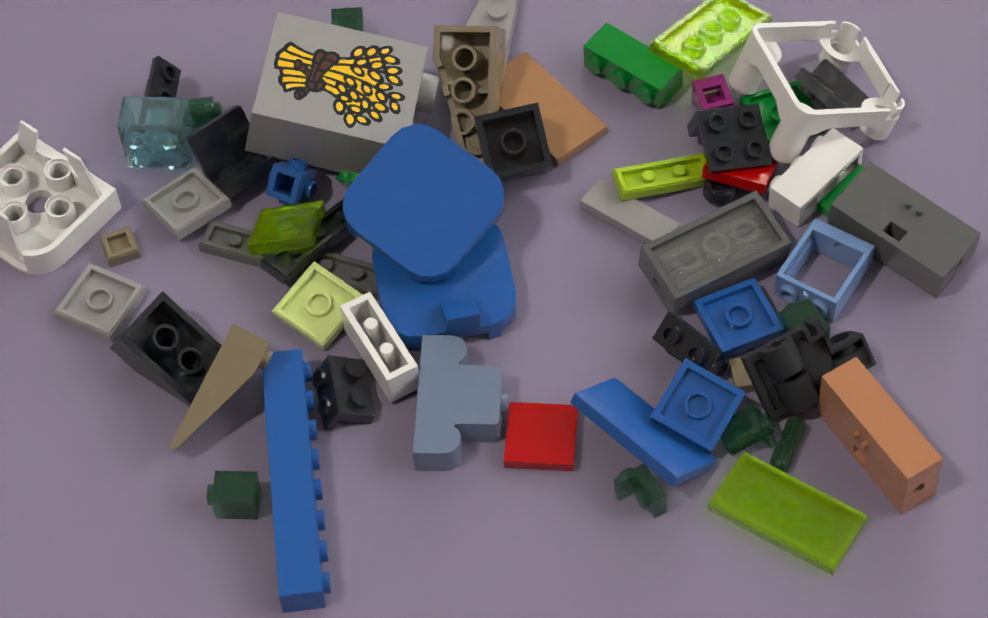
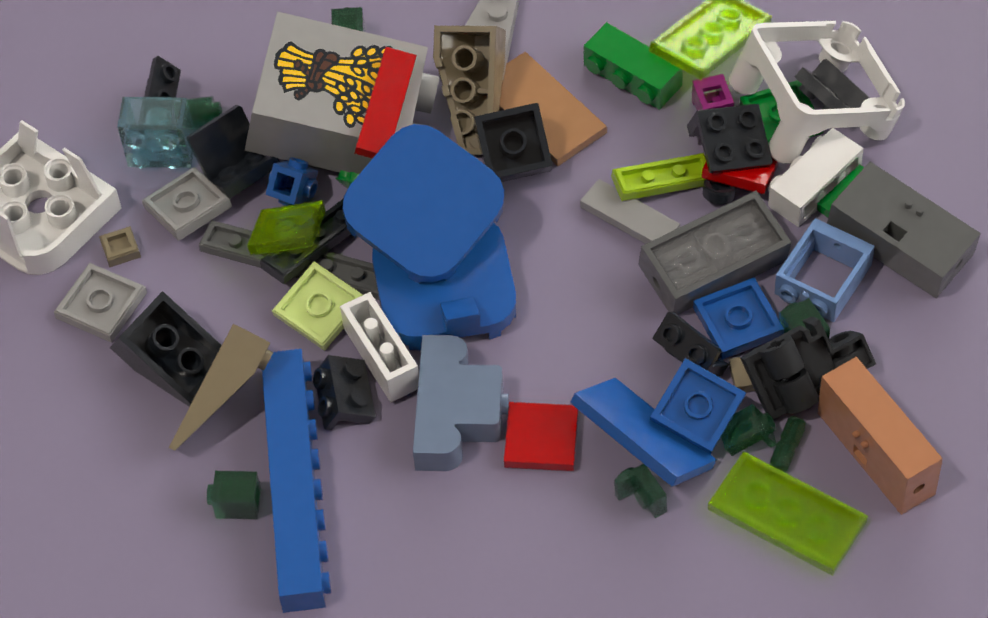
(385, 101): none -> red tile

